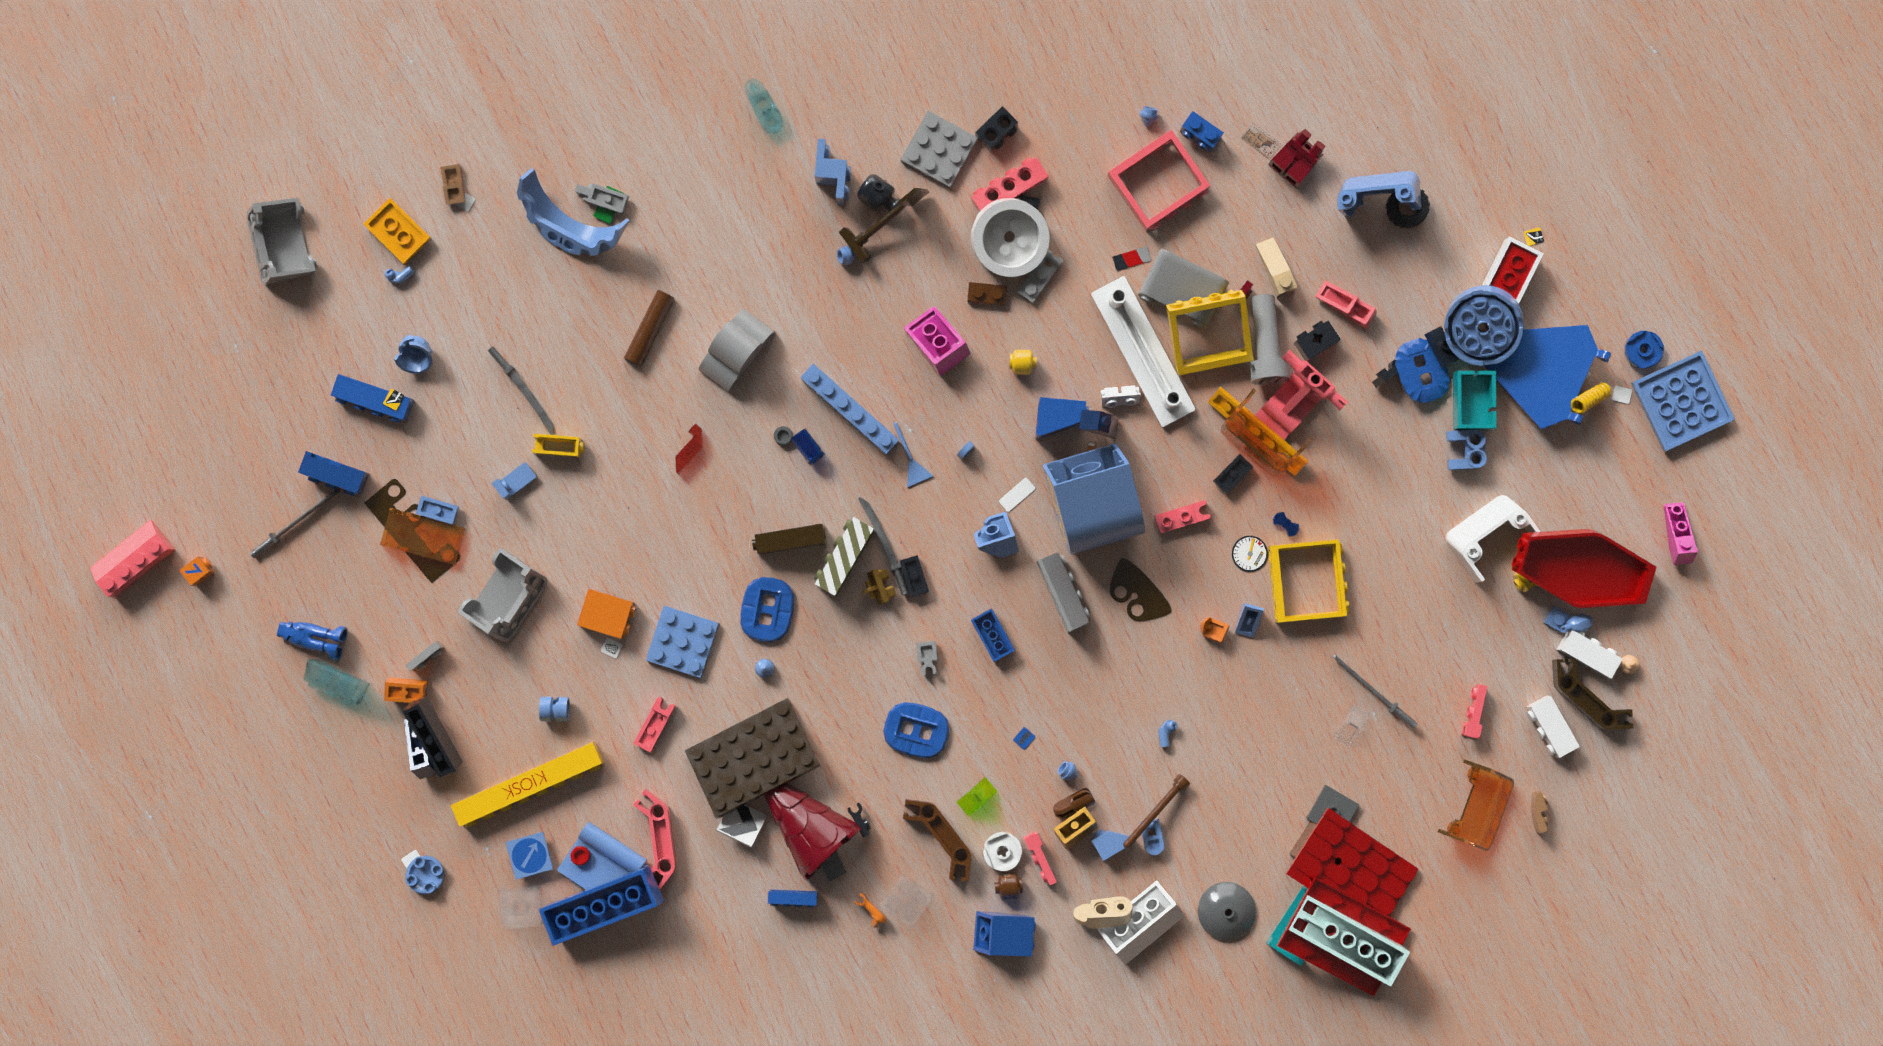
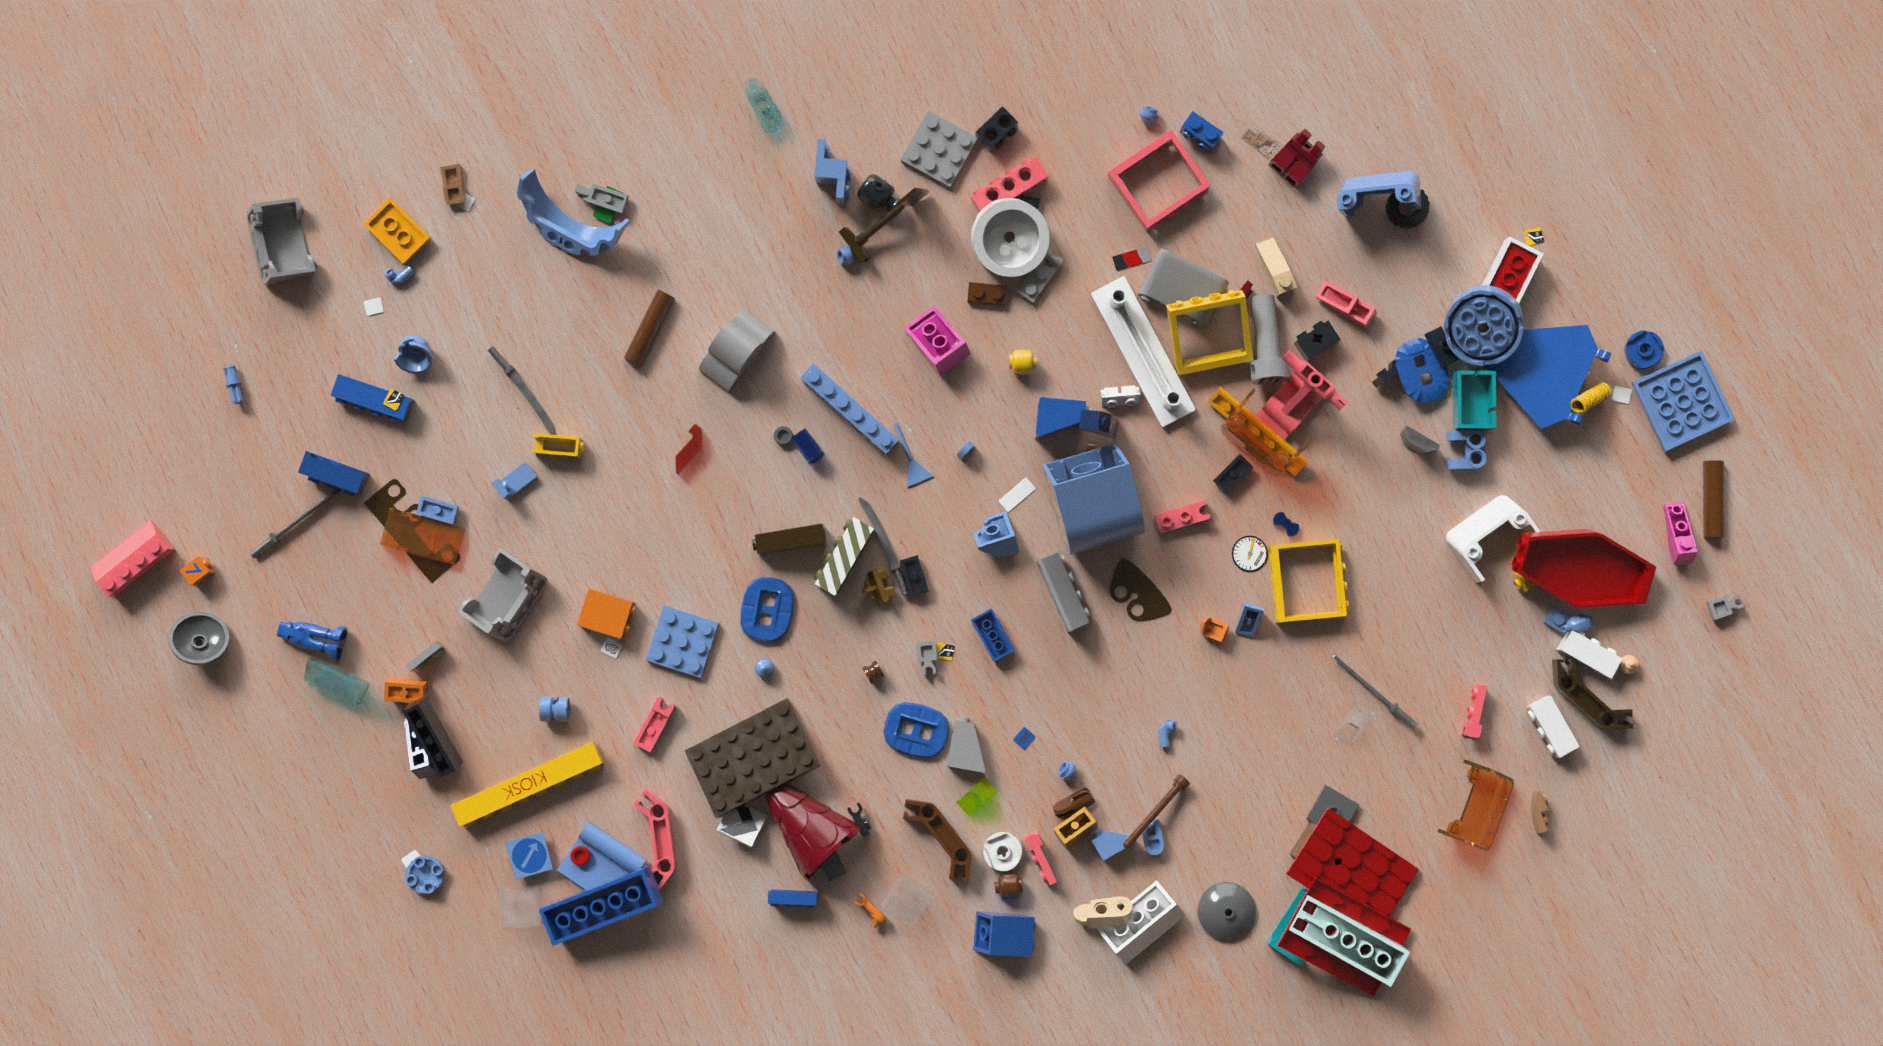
(195, 629): none -> dark grey dish
(233, 384): none -> medium blue axle
(373, 306): none -> white sticker
(873, 672): none -> reddish brown wheel
(945, 651): none -> sticker
(964, 747): none -> light grey slope
(1418, 442): none -> flat silver slope
(1713, 499): none -> reddish brown brick
(1722, 606): none -> light grey plate

